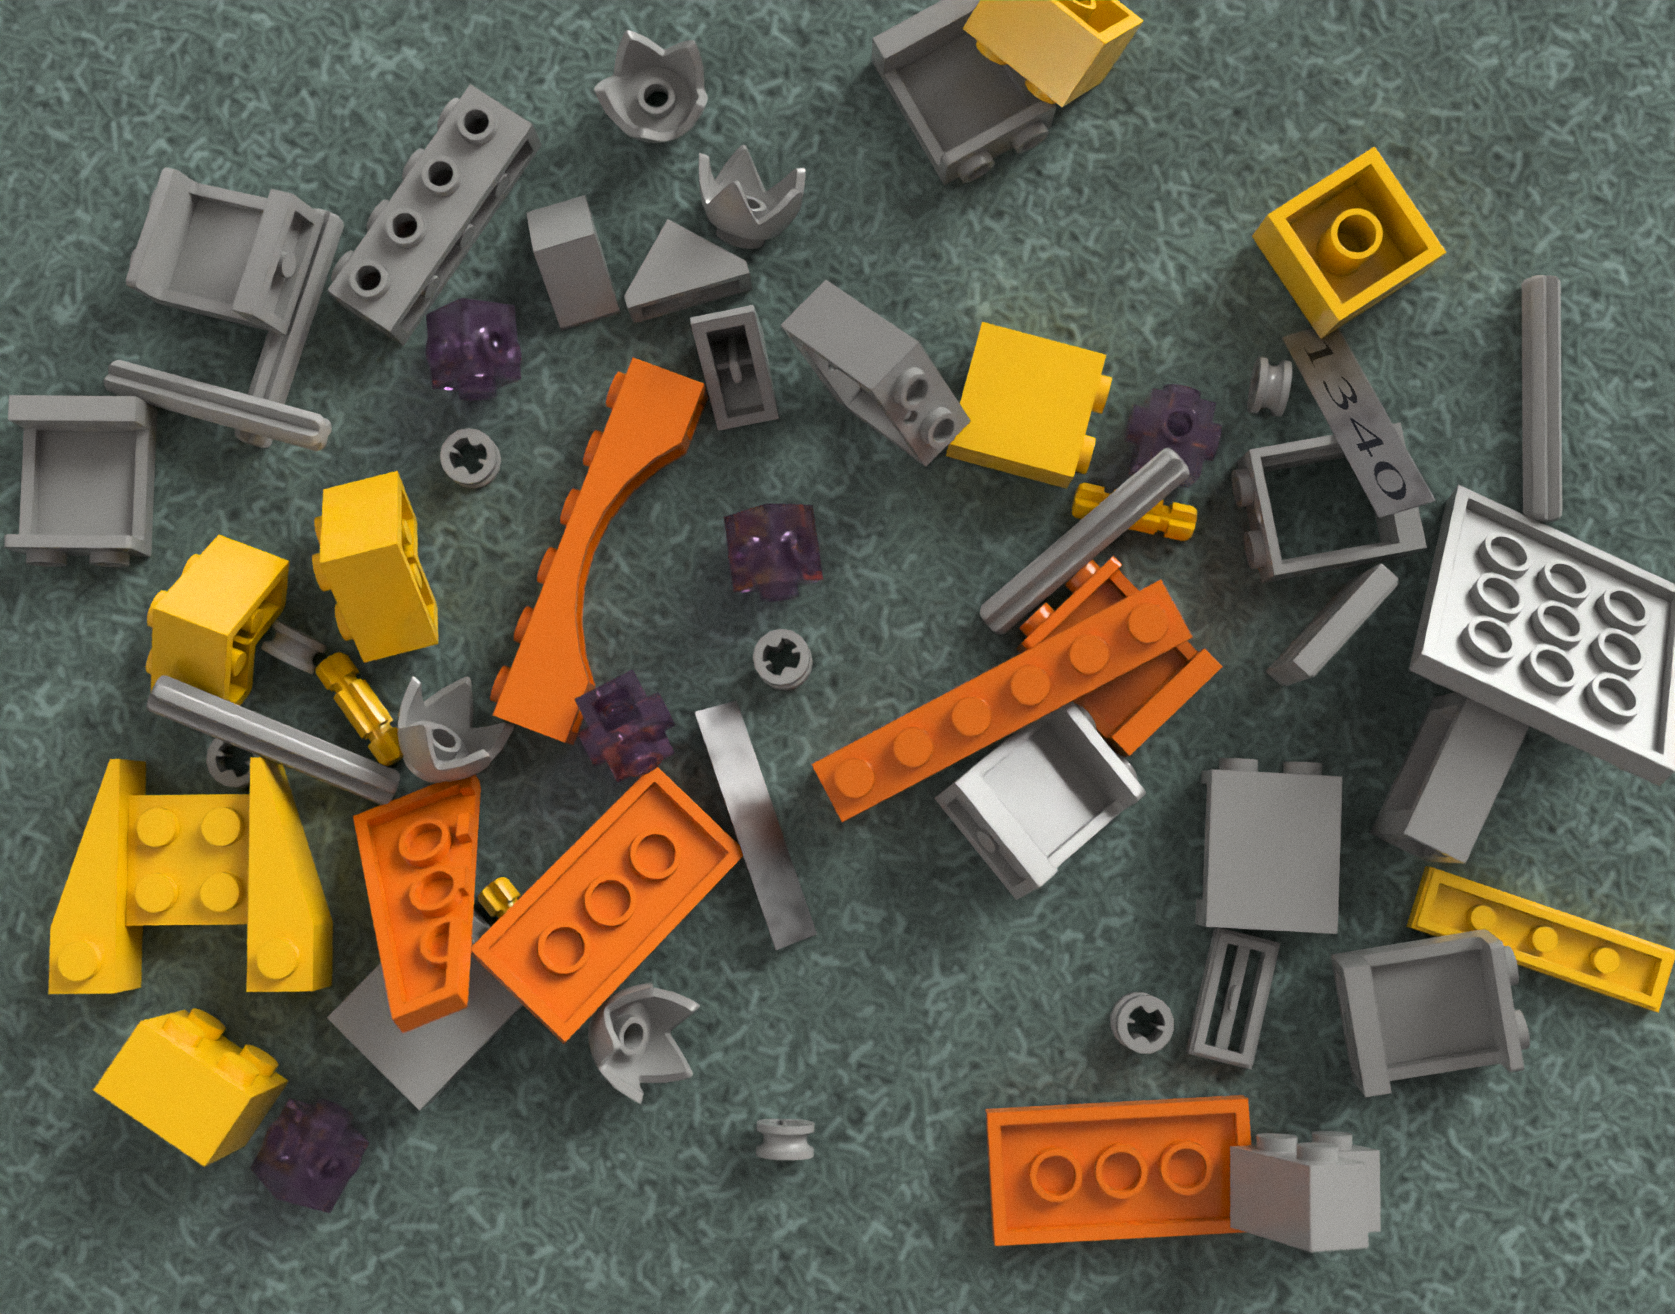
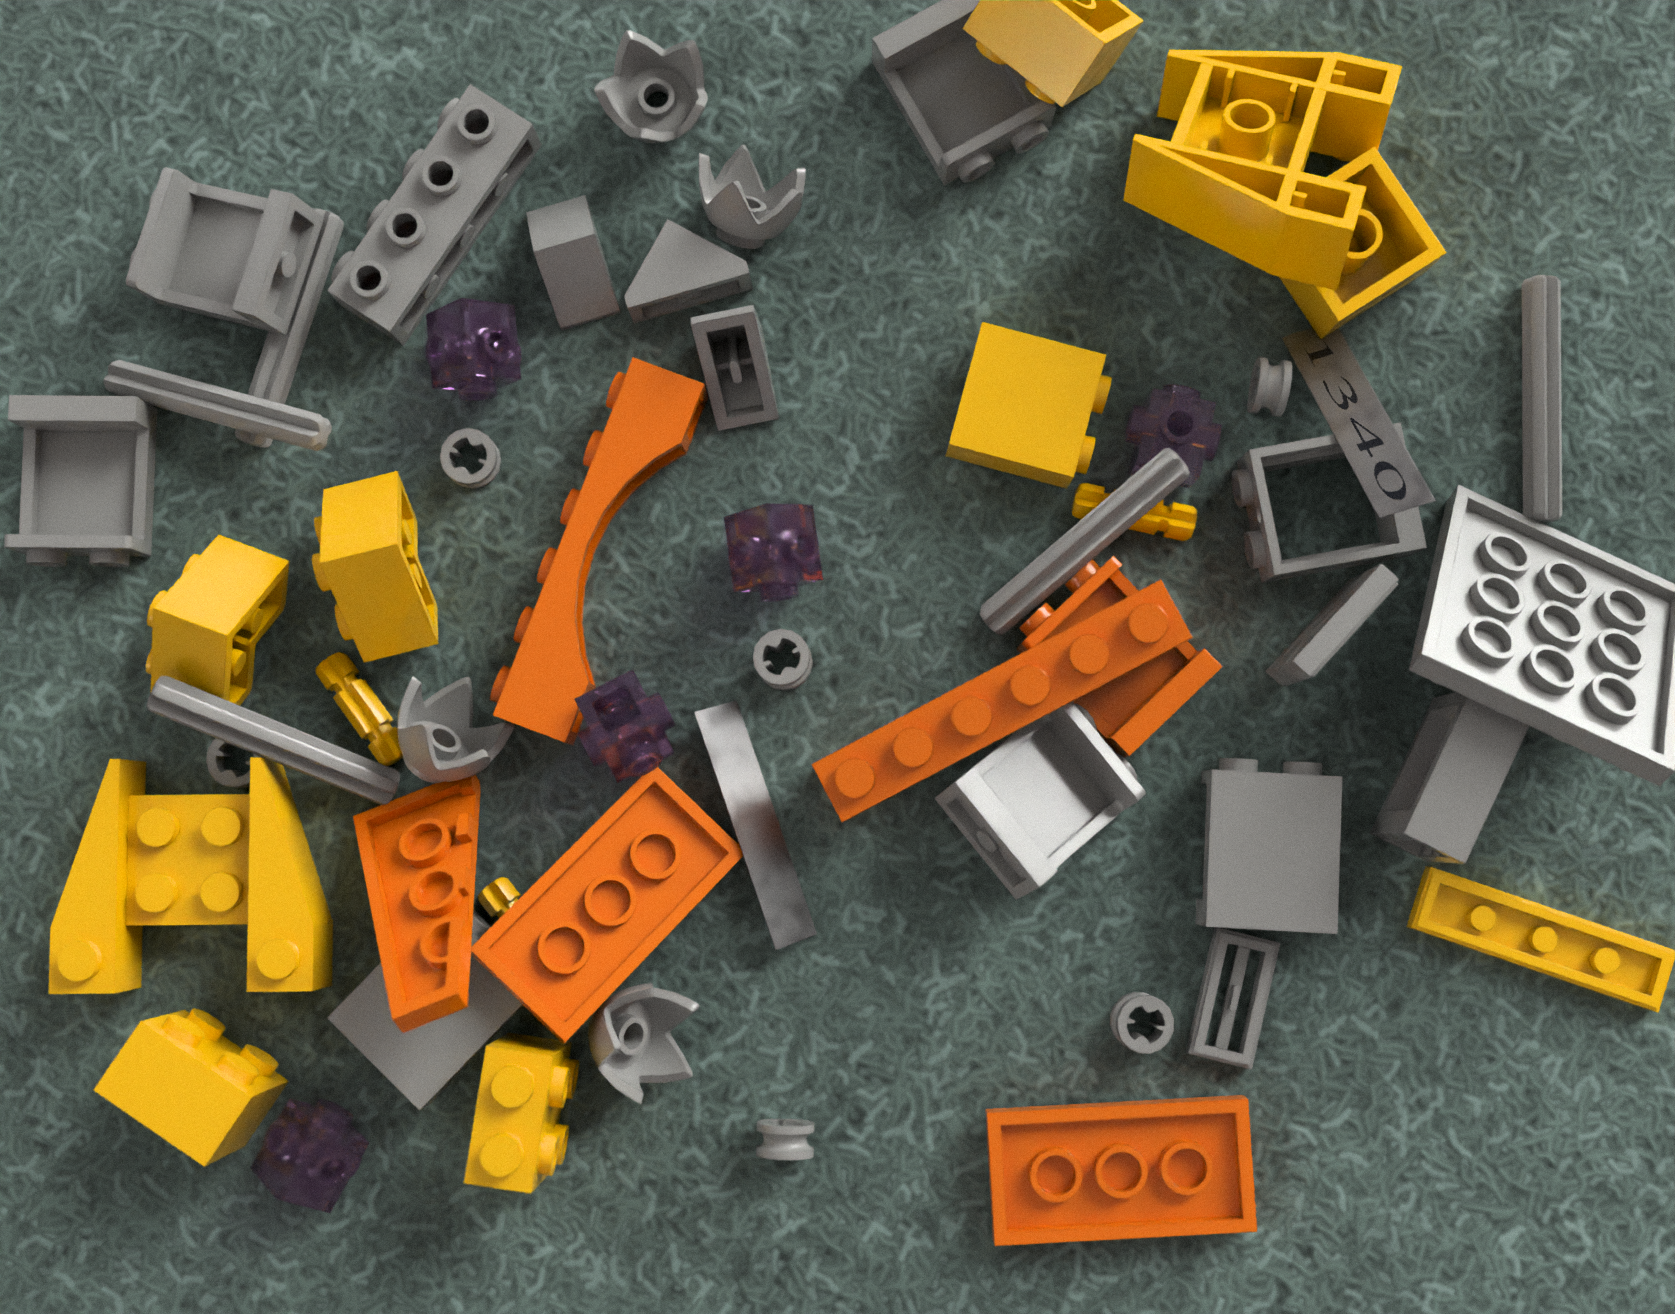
(293, 647): light grey bush -> none
(518, 1112): none -> yellow brick
(876, 372): light grey window -> none
(1244, 150): none -> yellow wedge
(1307, 1192): light grey brick -> none
(1429, 1008): light grey panel -> none

